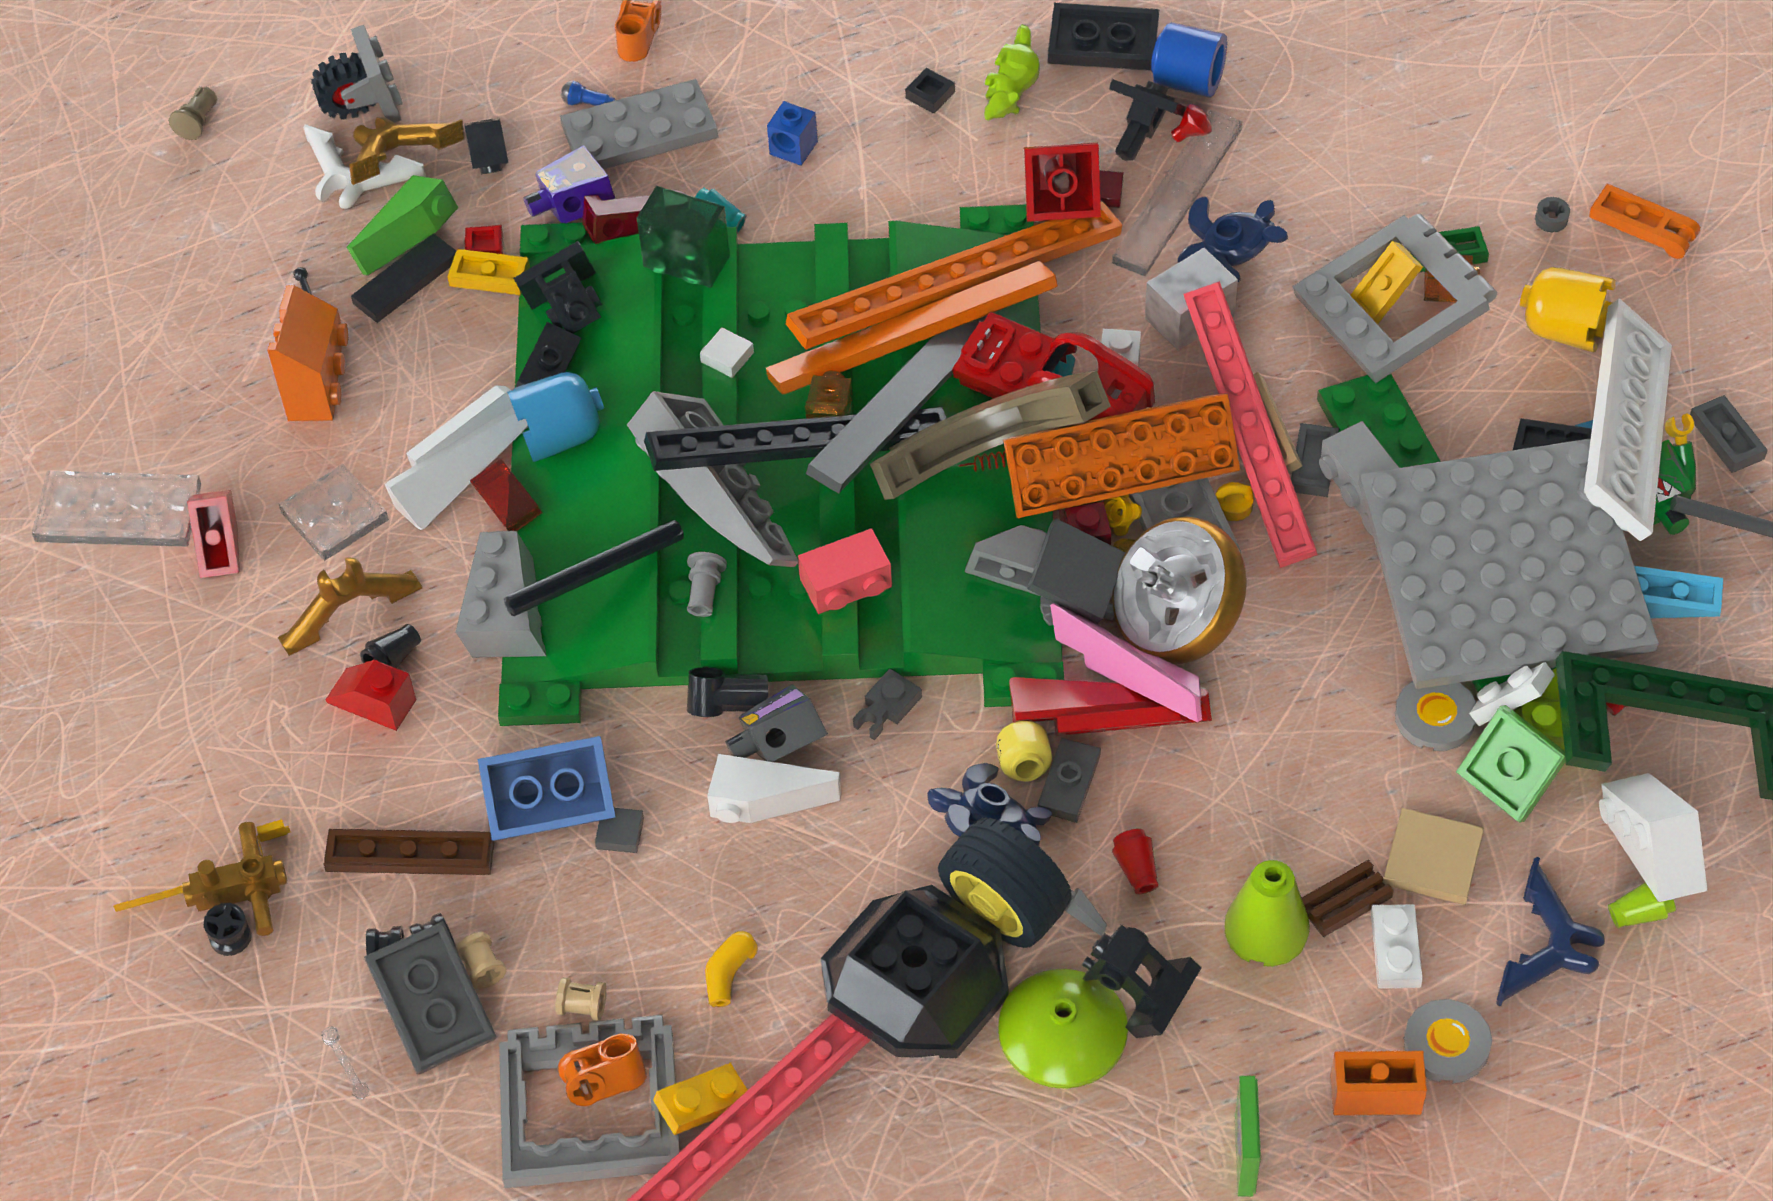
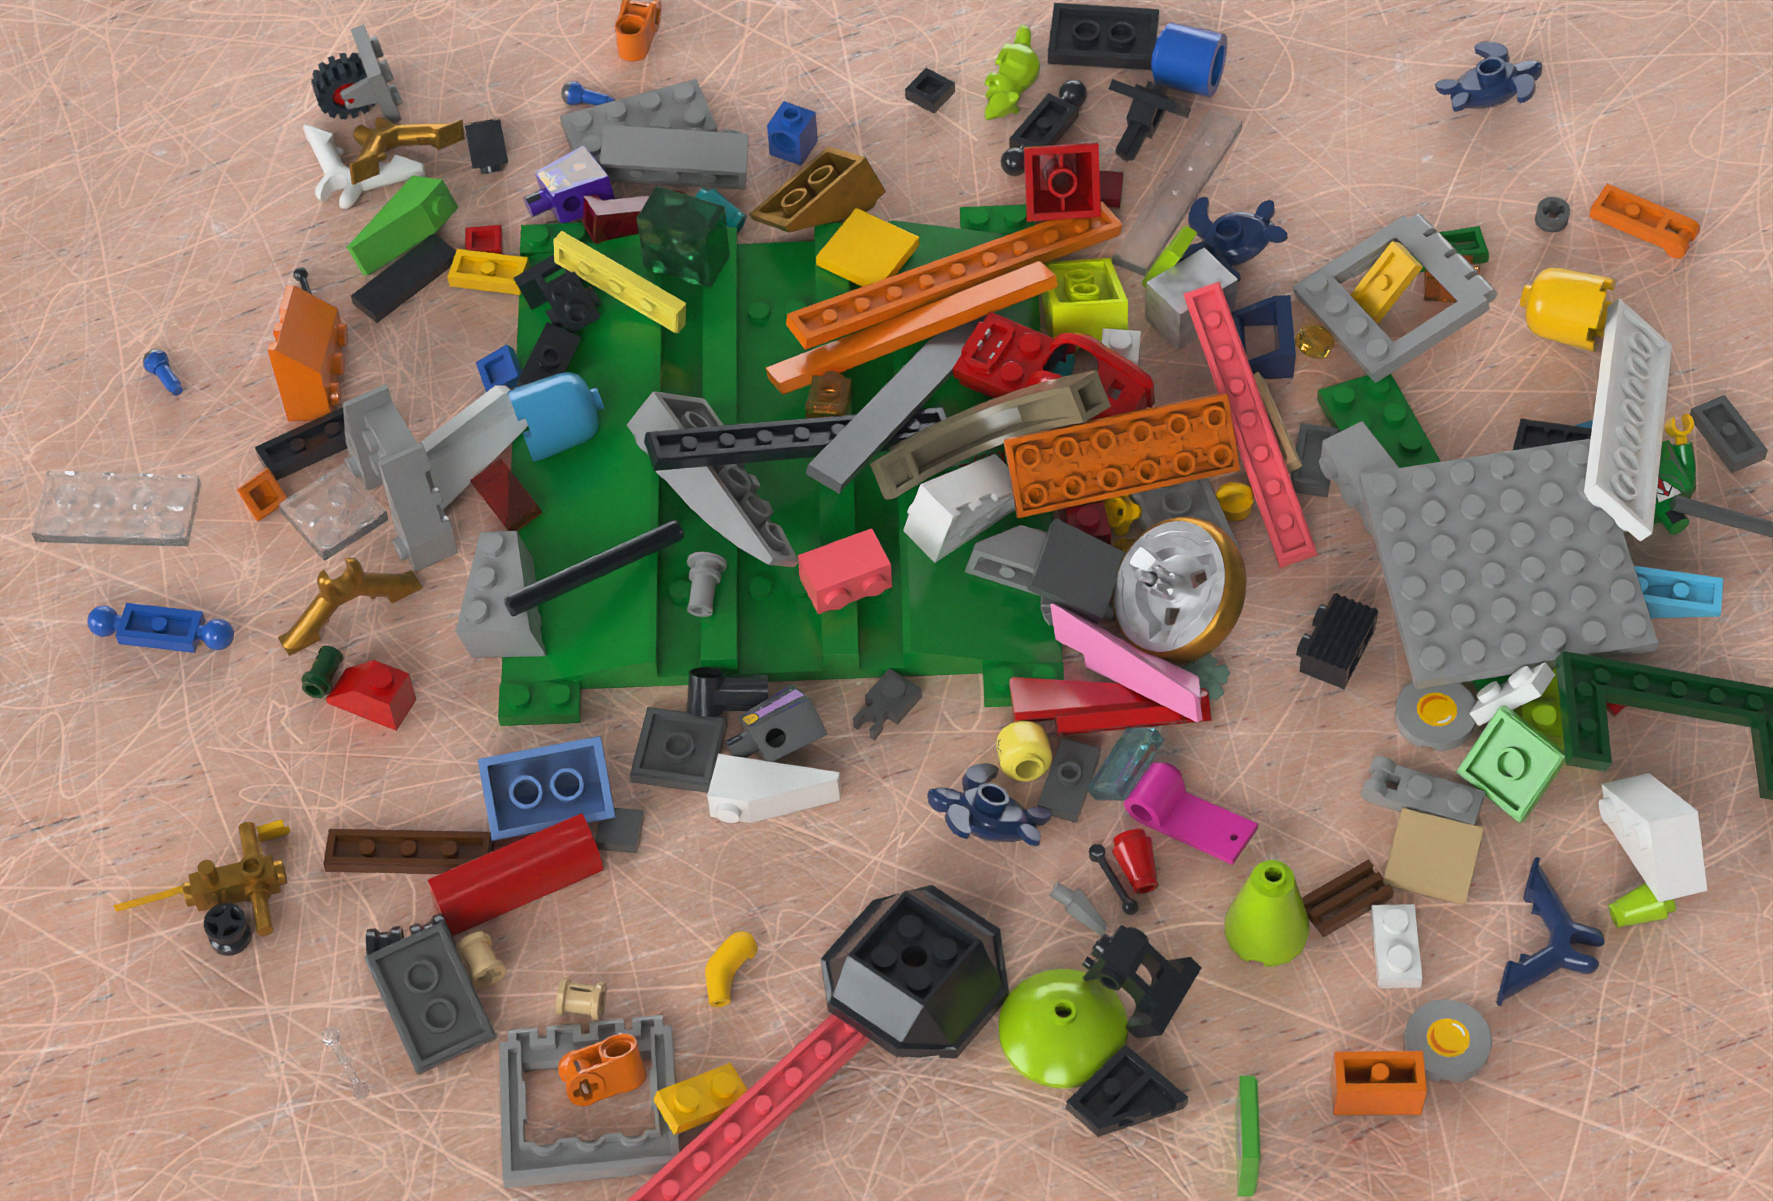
(157, 363): none -> blue piece
(160, 627): none -> blue plate
(190, 117): dark tan pin -> none
(214, 533): slope -> none
(262, 494): none -> orange slope
(304, 445): none -> black plate
(318, 680): none -> dark green pin
(388, 454): none -> light grey wedge
(391, 647): black cone -> none
(500, 368): none -> blue plate
(516, 874): none -> red brick
(619, 282): none -> light yellow tile
(674, 156): none -> light grey brick
(678, 750): none -> dark grey tile
(726, 352): white tile -> none
(822, 192): none -> pearl gold slope
(867, 249): none -> yellow tile
(959, 506): none -> white wedge
(1006, 881): black wheel -> none
(1044, 125): none -> black plate
(1085, 298): none -> neon yellow slope
(1097, 854): none -> black hinge
(1124, 1095): none -> black wing
(1125, 764): none -> clear light blue plate
(1165, 806): none -> dark pink door
(1171, 253): none -> lime tile
(1193, 123): red rock -> none
(1208, 675): none -> sand green plant
(1275, 312): none -> dark blue tile
(1314, 341): none -> clear yellow tile
(1337, 641): none -> black brick
(1420, 792): none -> light grey plate
(1492, 80): none -> dark blue animal

